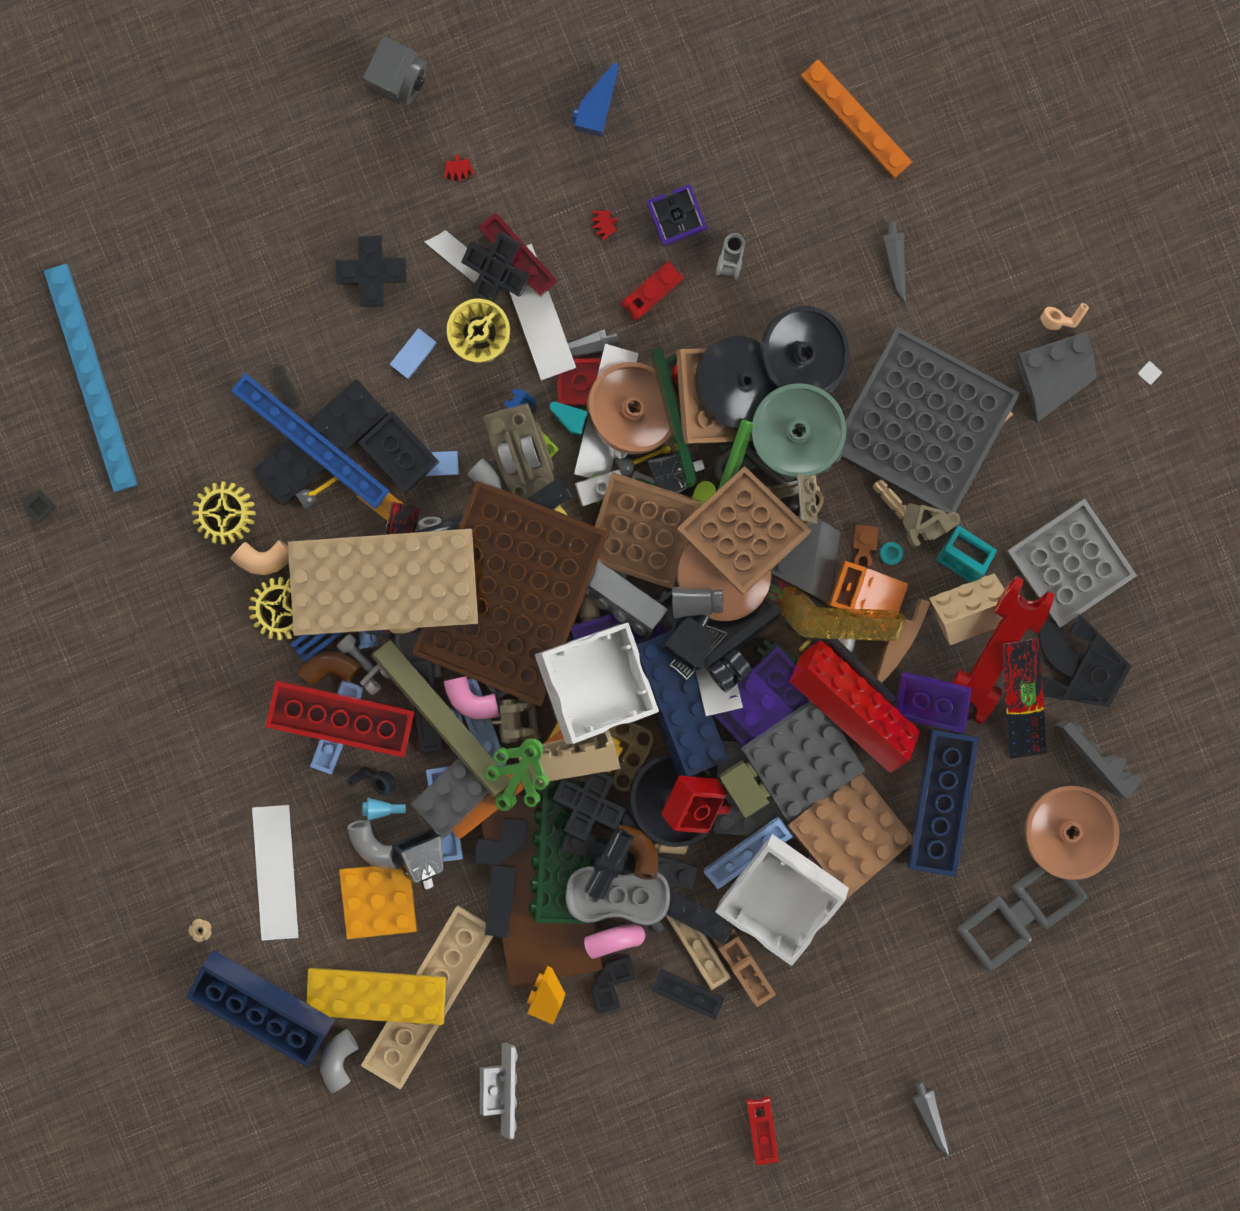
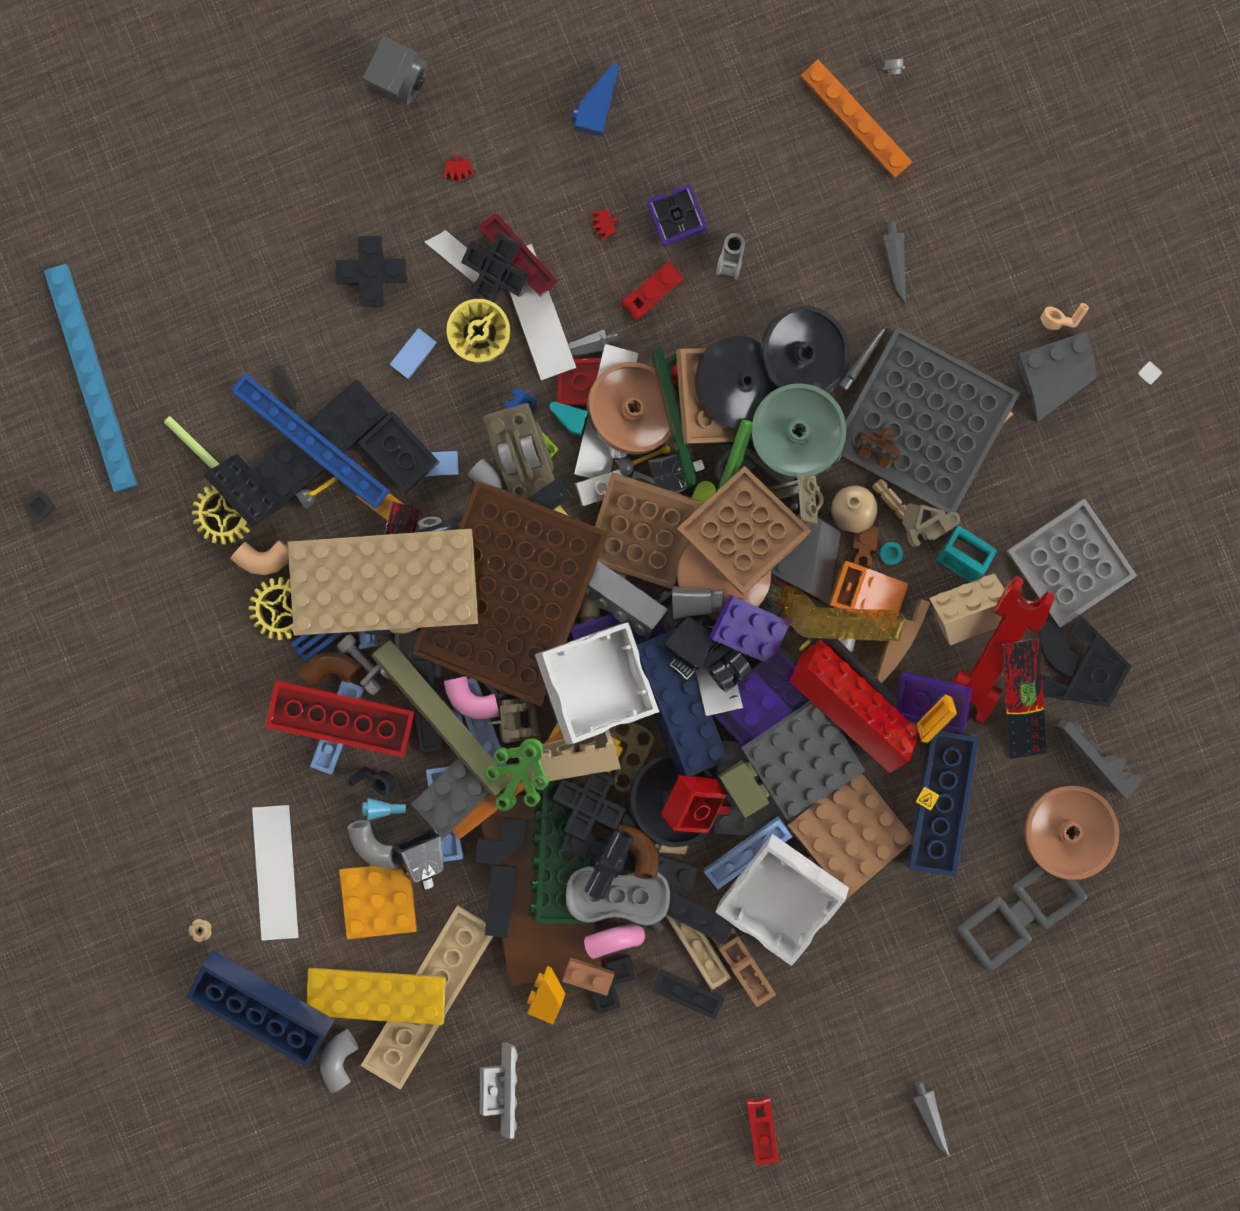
(190, 442): none -> yellowish green bar
(244, 490): none -> black plate
(588, 976): none -> nougat plate
(749, 629): none -> dark purple plate
(854, 371): none -> dark grey bar
(854, 509): none -> tan cylinder
(887, 452): none -> reddish brown hips
(893, 66): none -> light grey plate
(927, 798): none -> yellow sticker
(936, 718): none -> light orange tile

